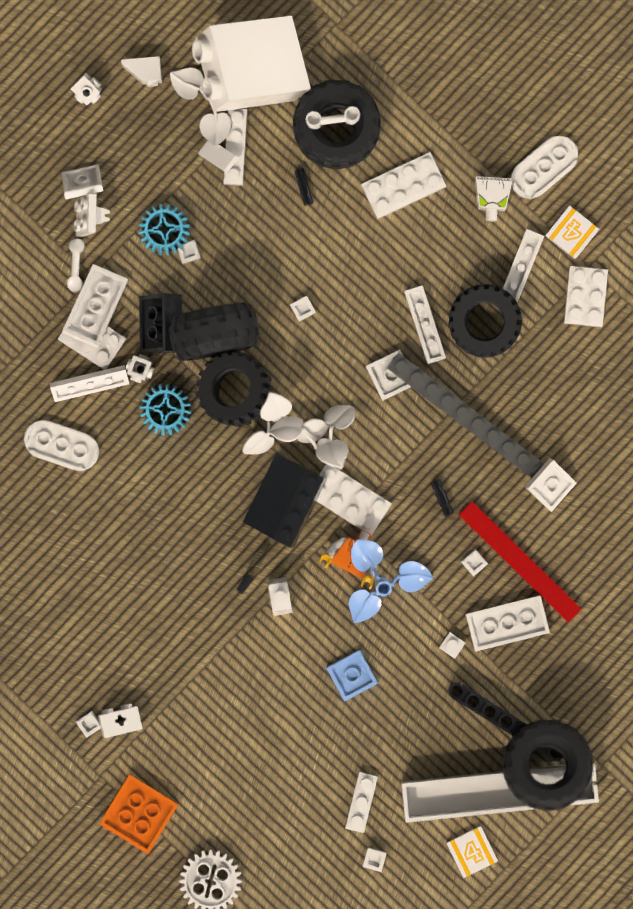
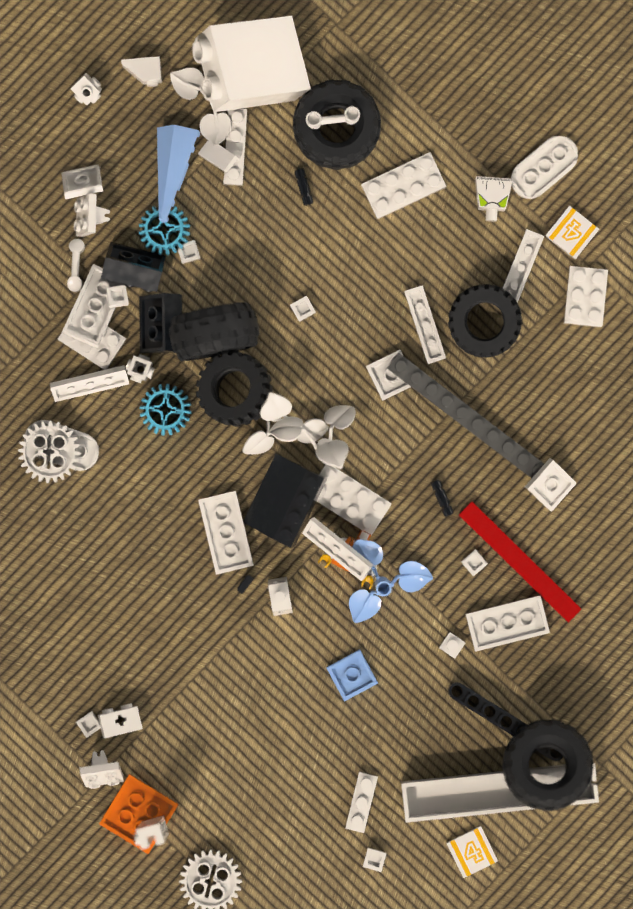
(31, 451): none -> white gear
(101, 772): none -> white plate
(117, 296): none -> white plate
(133, 267): none -> black slope
(149, 829): none -> white brick
(173, 152): none -> light blue wedge
(226, 532): none -> white plate
(337, 548): none -> white plate

